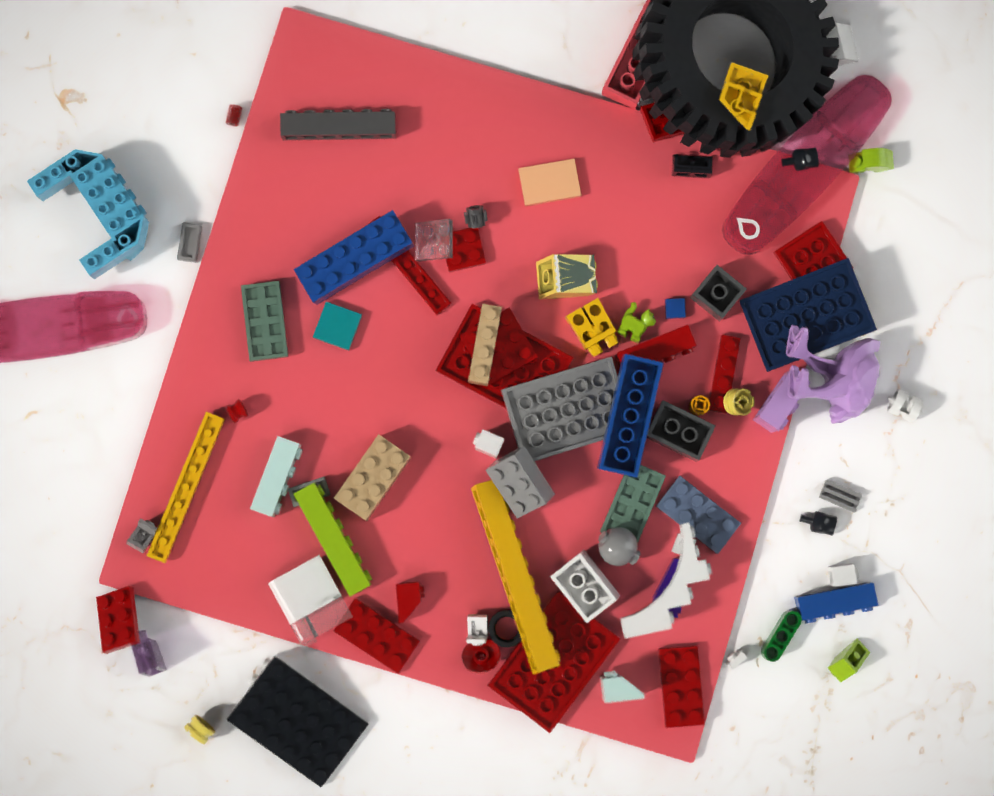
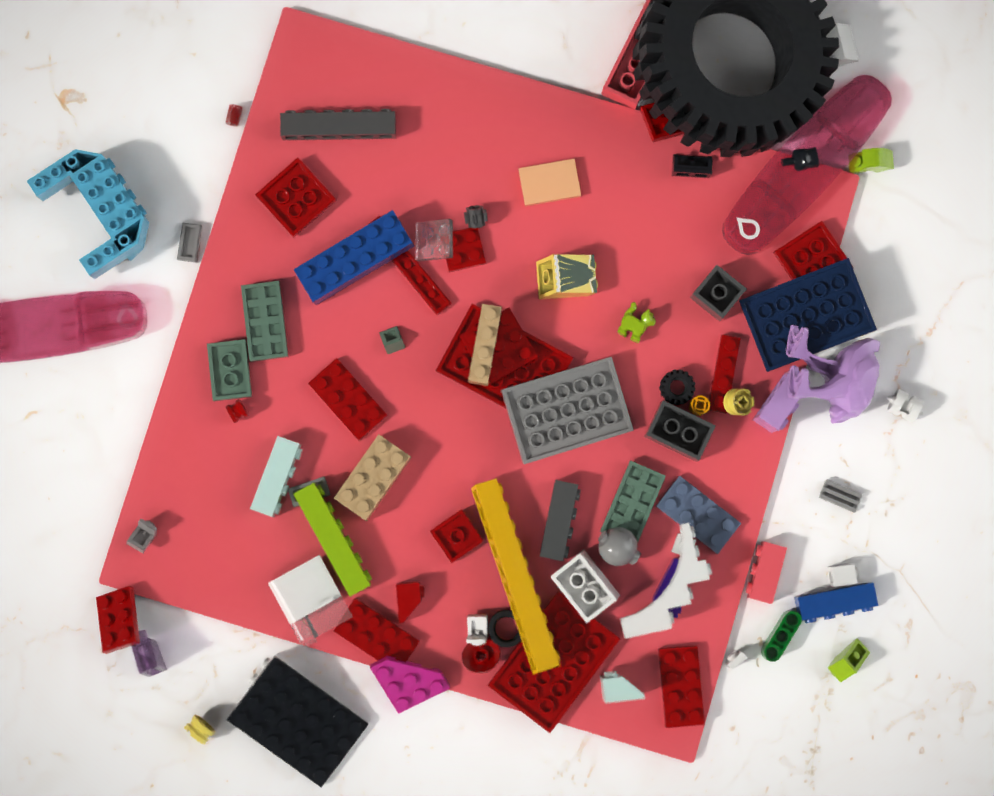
(185, 487): yellow plate -> none
(229, 370): none -> sand green plate
(295, 197): none -> red plate
(337, 326): teal tile -> none
(347, 399): none -> red plate
(392, 340): none -> sand green slope
(408, 682): none -> dark pink plate
(456, 536): none -> red plate
(488, 443): white brick -> none
(520, 482): light grey brick -> none
(559, 520): none -> dark grey brick
(593, 333): yellow hips -> none
(630, 415): blue brick -> none
(663, 346): red brick -> none
(675, 308): blue tile -> none
(682, 376): none -> black tyre
(743, 92): yellow slope -> none
(766, 572): none -> coral brick
(820, 522): black piece -> none

